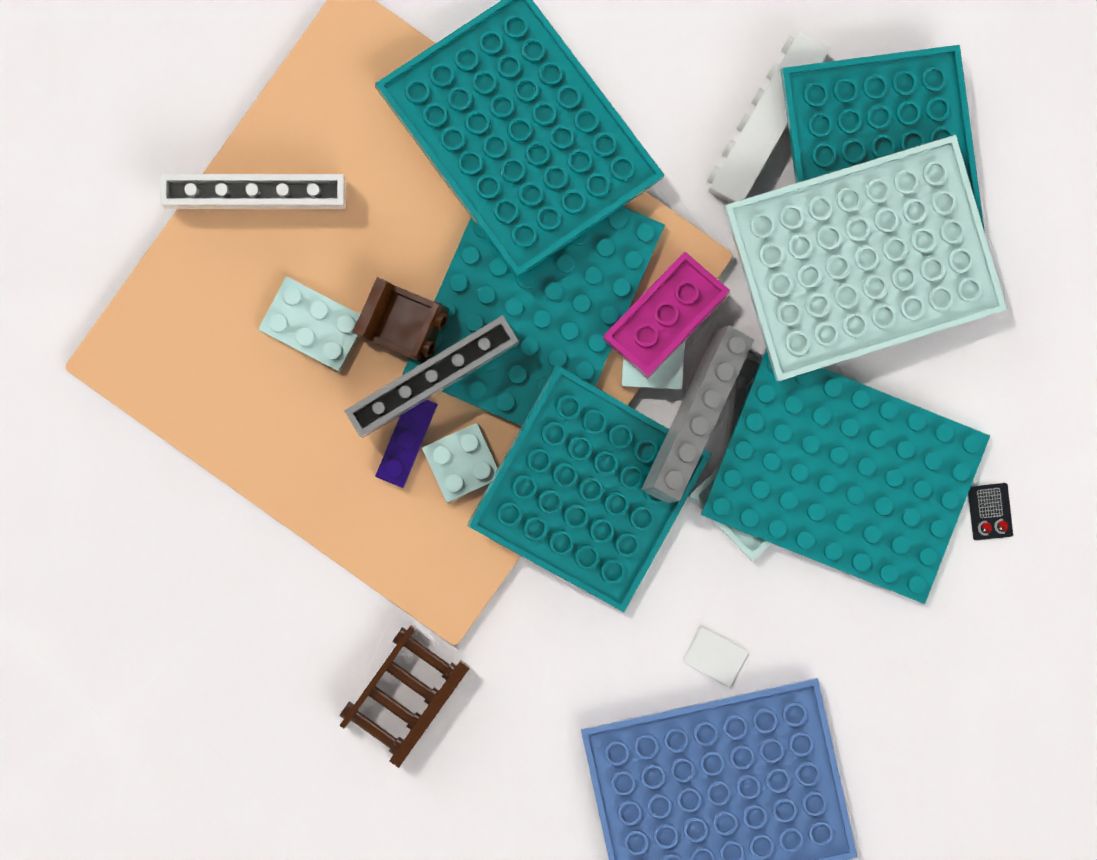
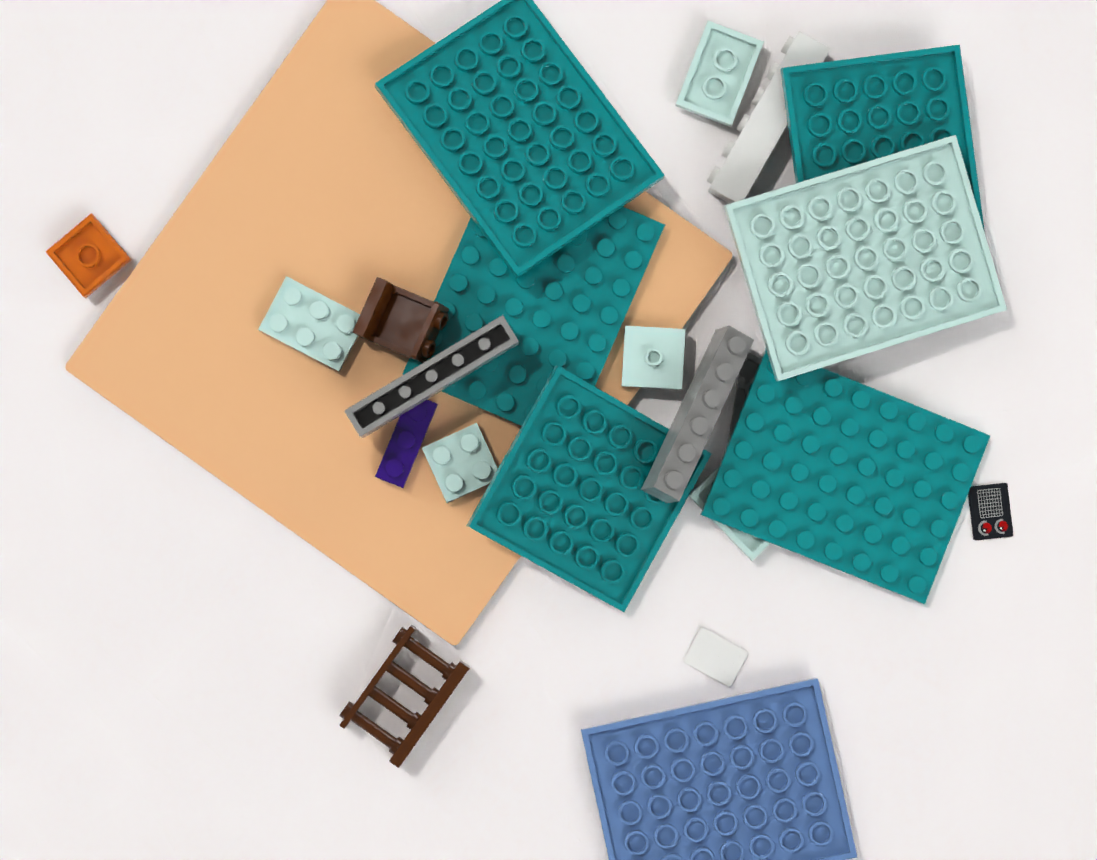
(88, 255): none -> orange plate
(253, 191): white brick -> none
(666, 315): dark pink plate -> none
(719, 73): none -> light aqua plate

